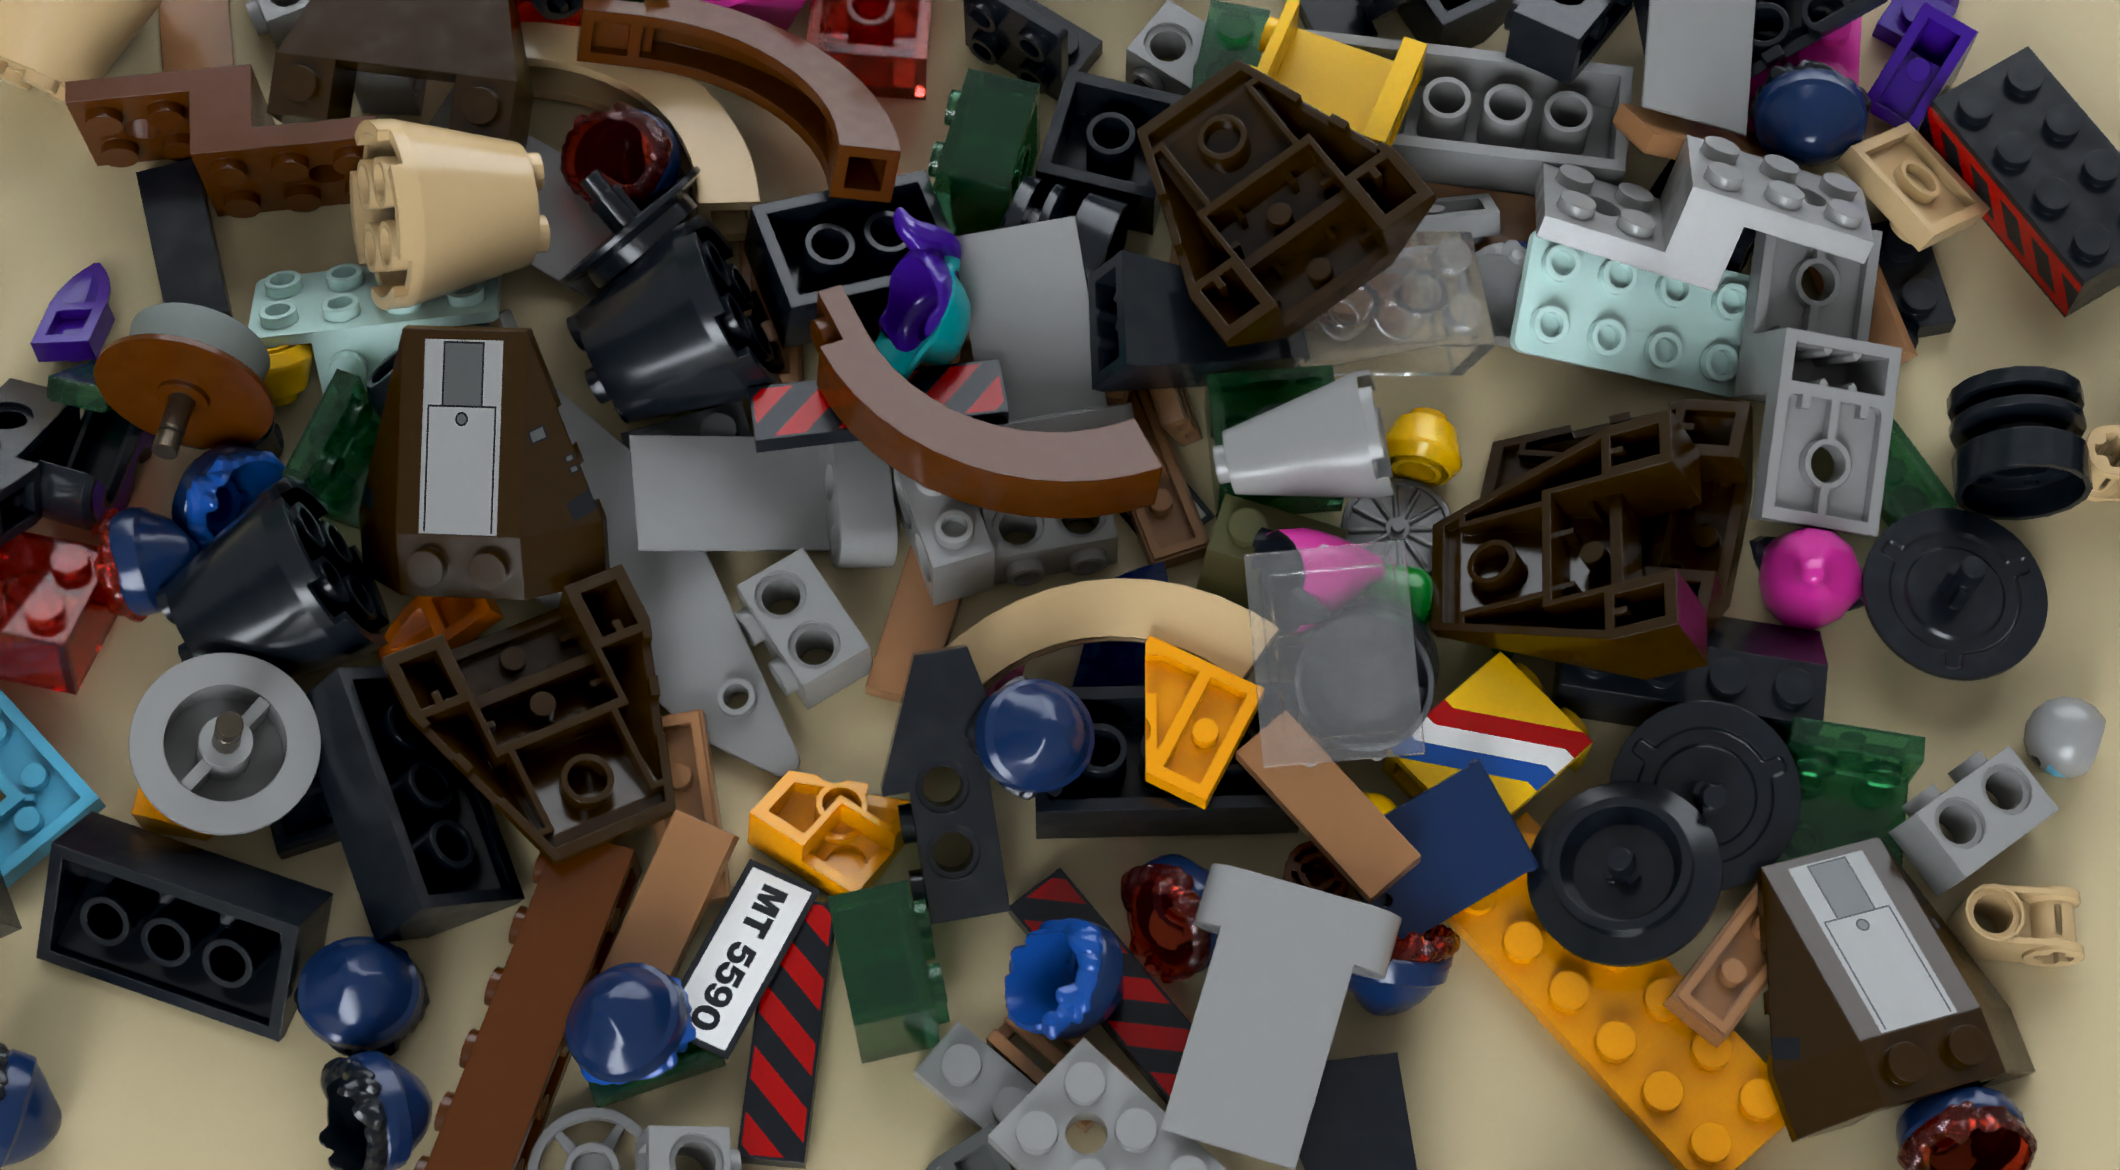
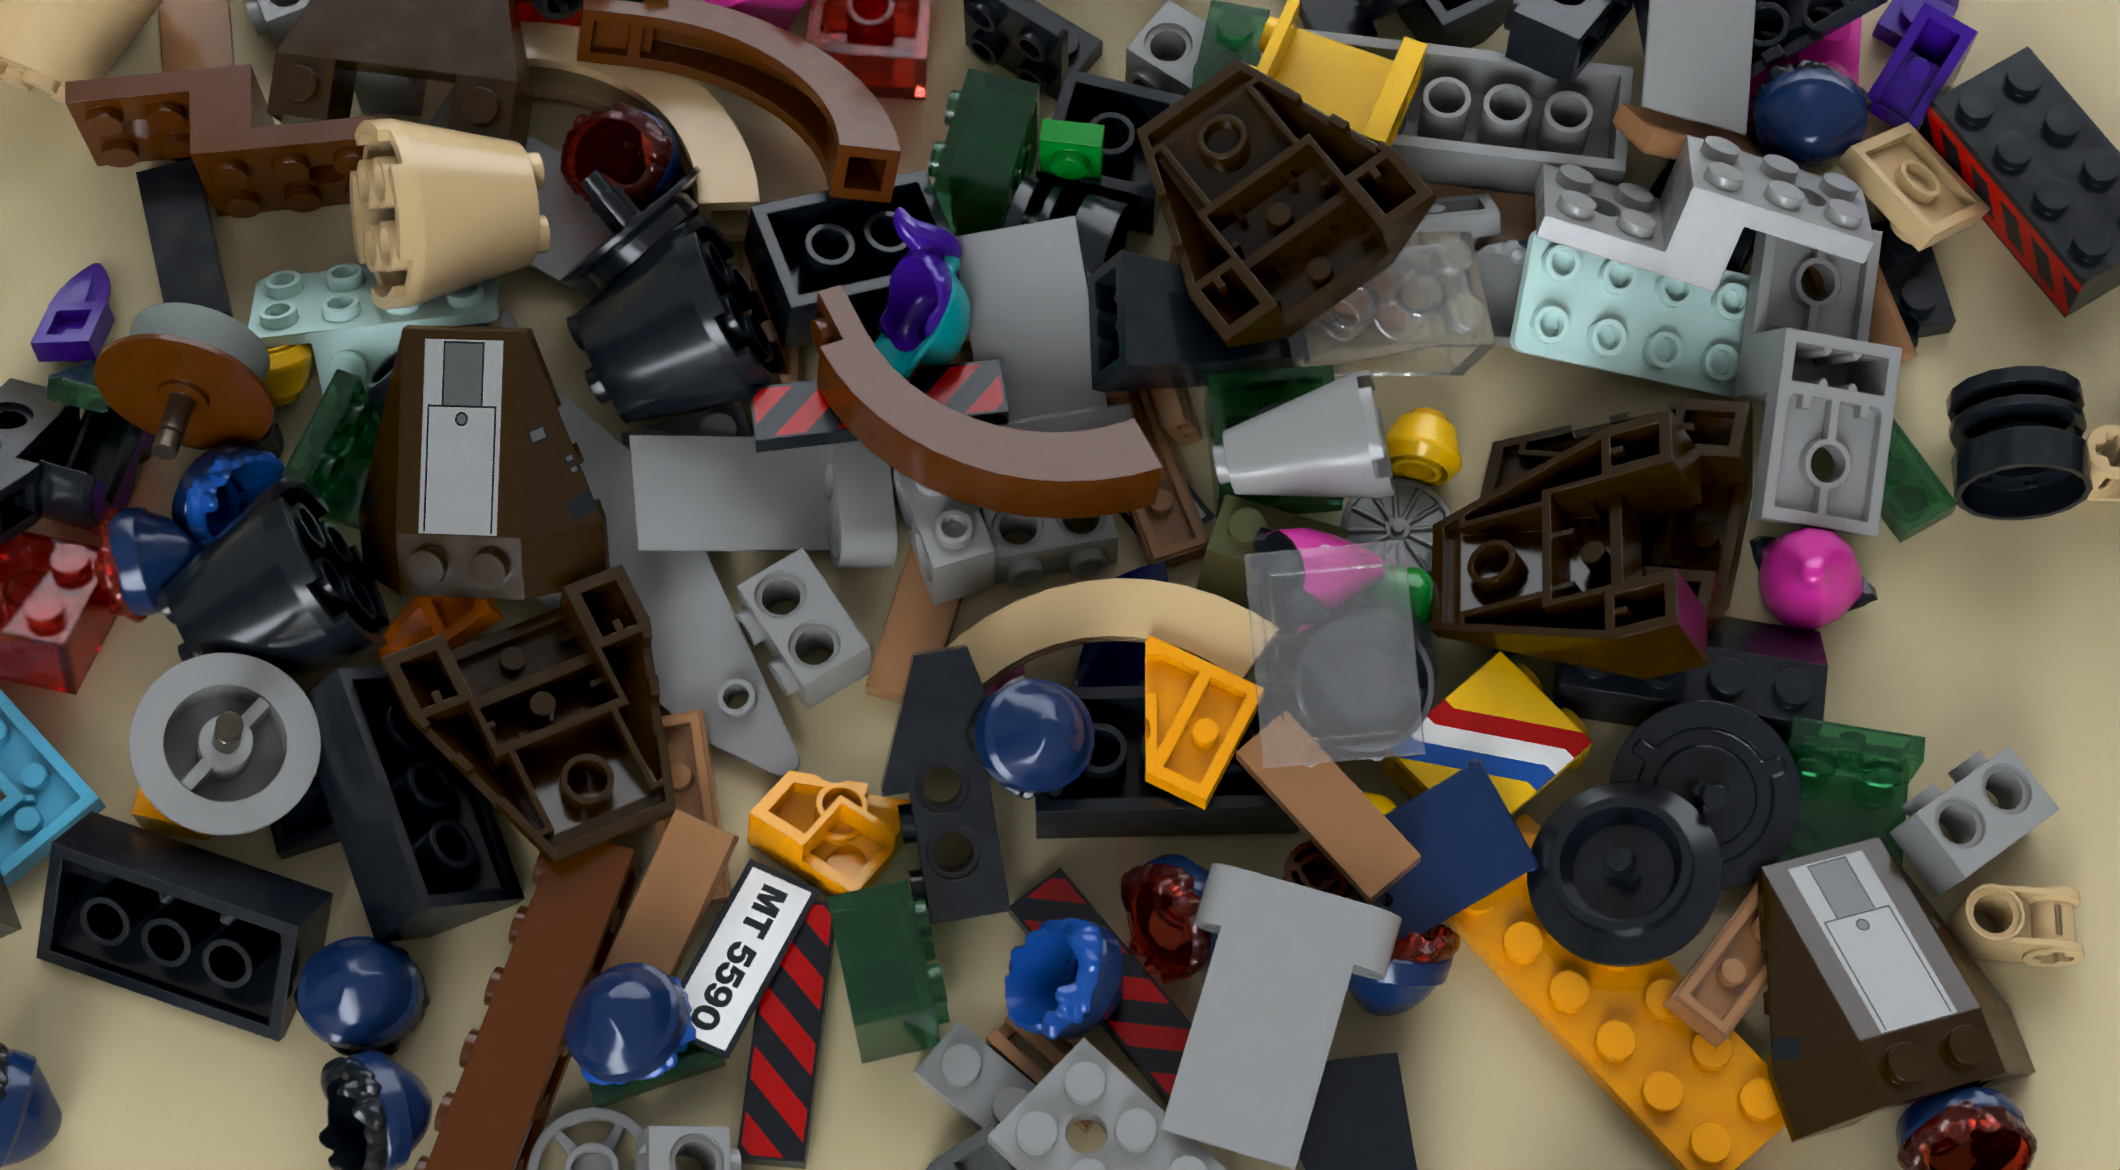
(1071, 149): none -> green plate
(1954, 594): black piece -> none
(2064, 736): light grey piece -> none

